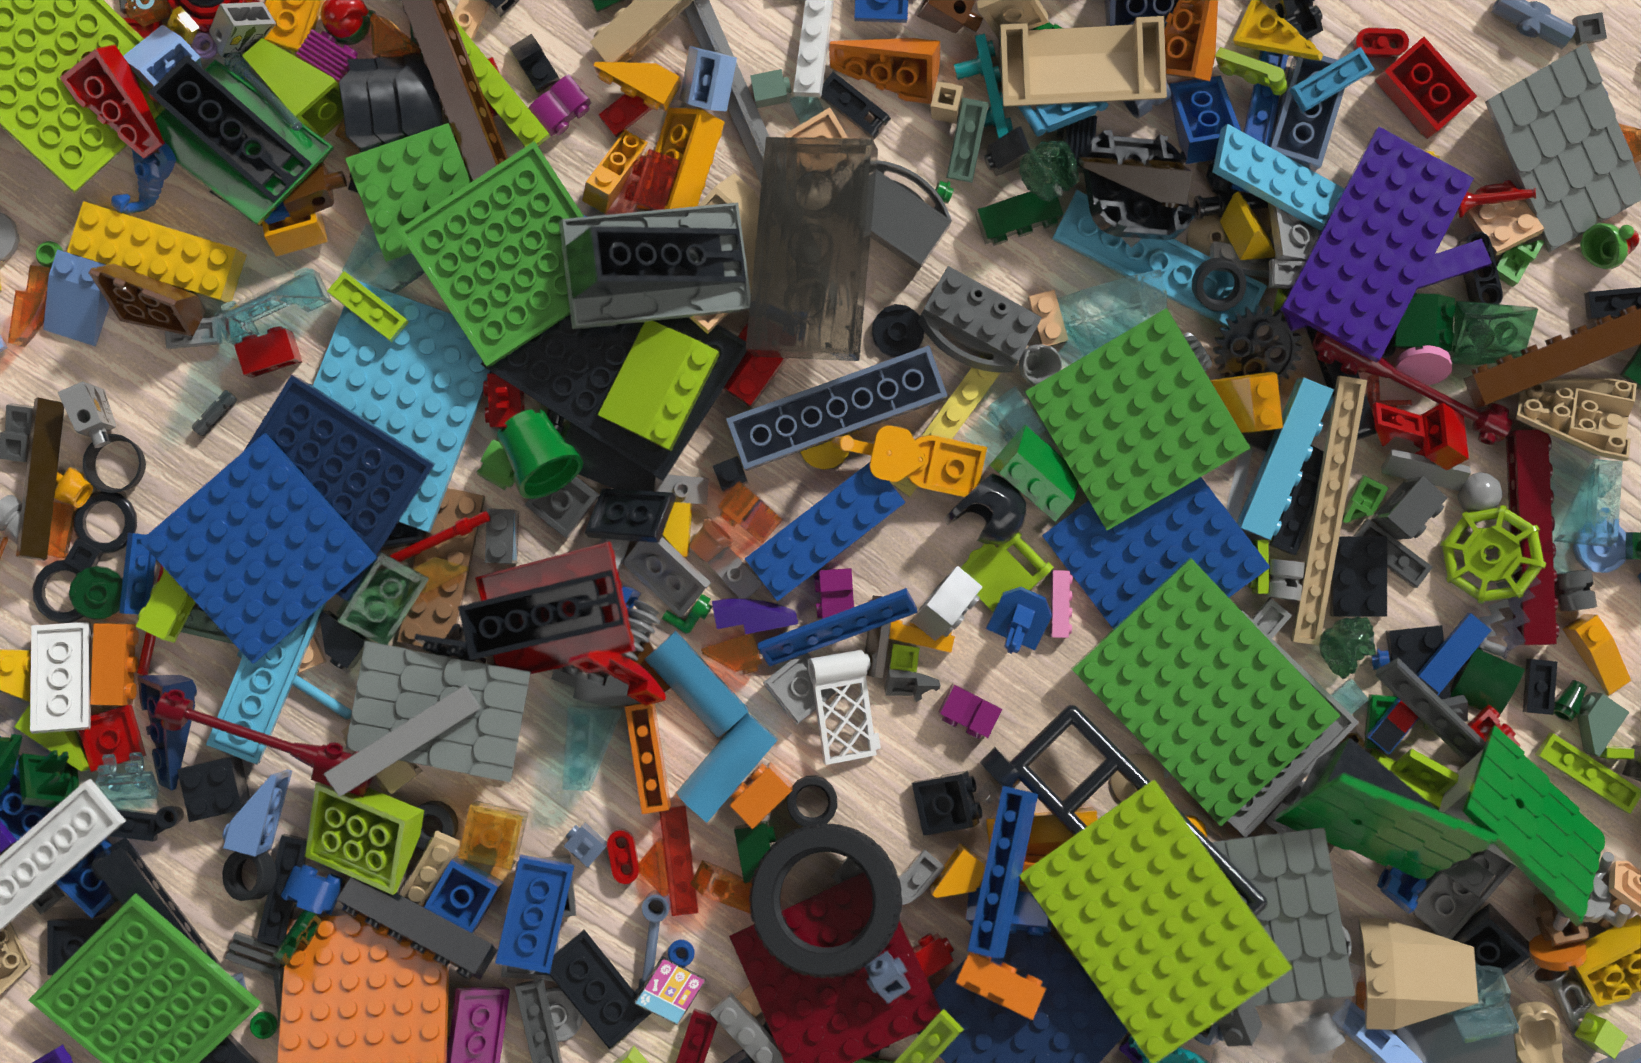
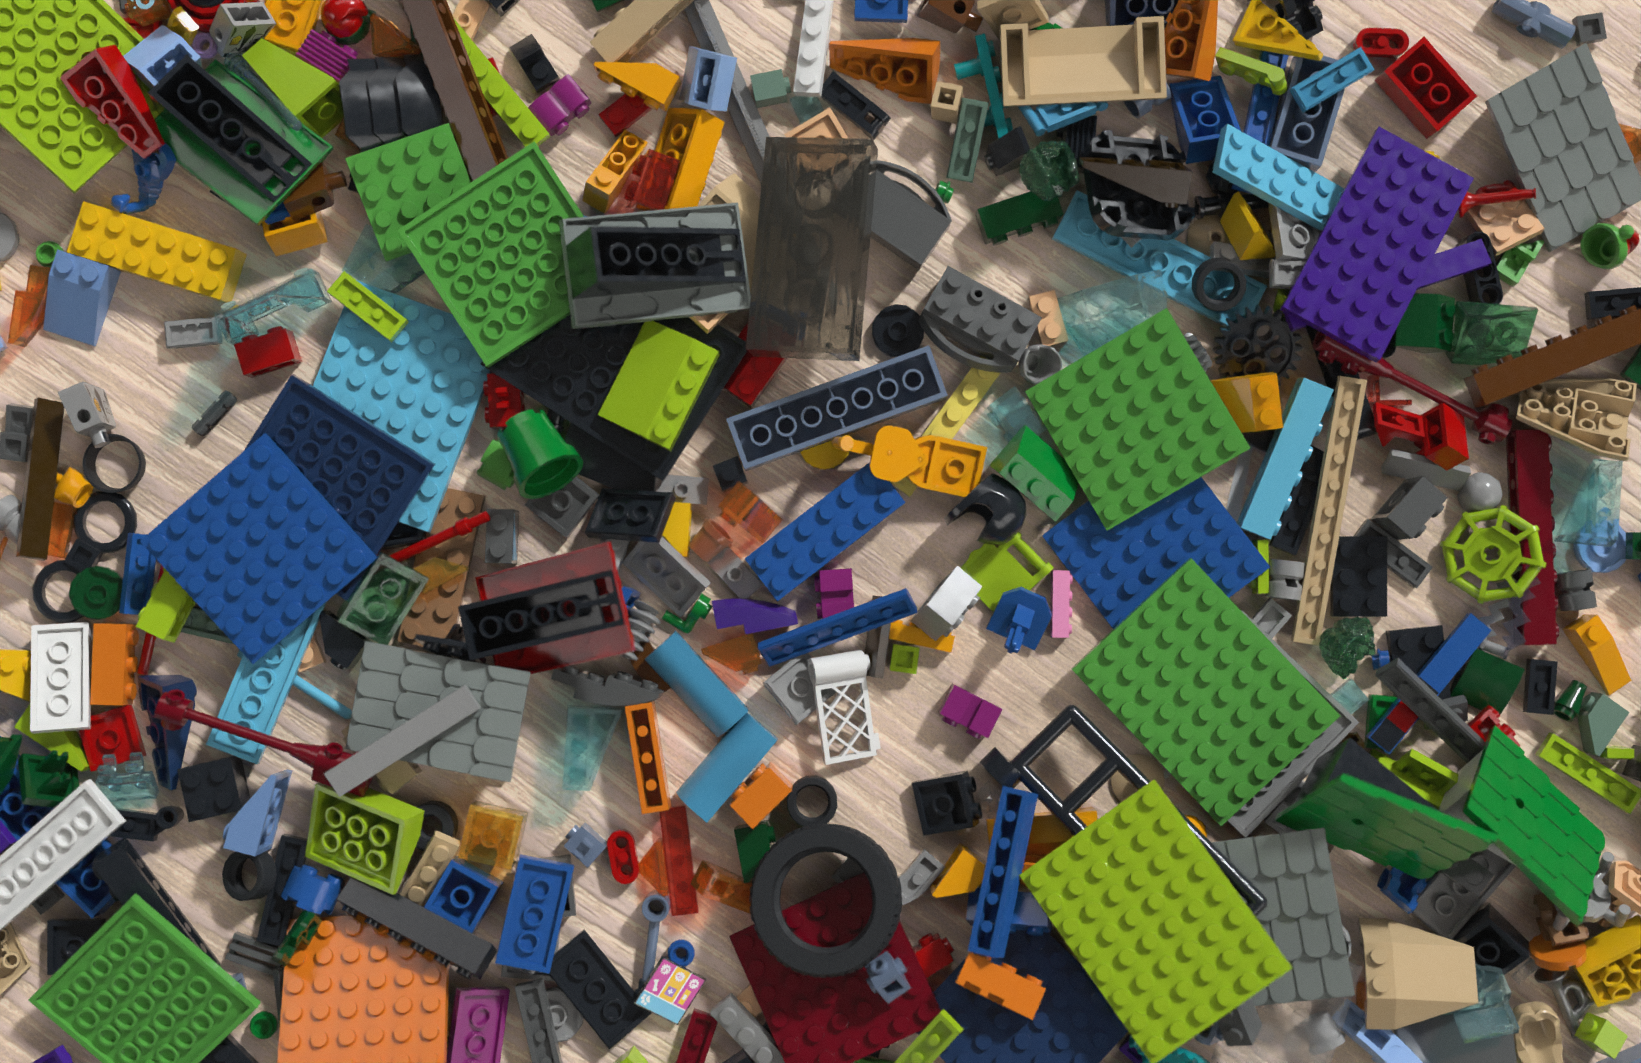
(148, 301): reddish brown wedge -> none
(641, 684): red slope -> none
(909, 683): dark grey slope -> none
(1364, 499): bright green slope -> none
(1426, 364): bright pink tile -> none

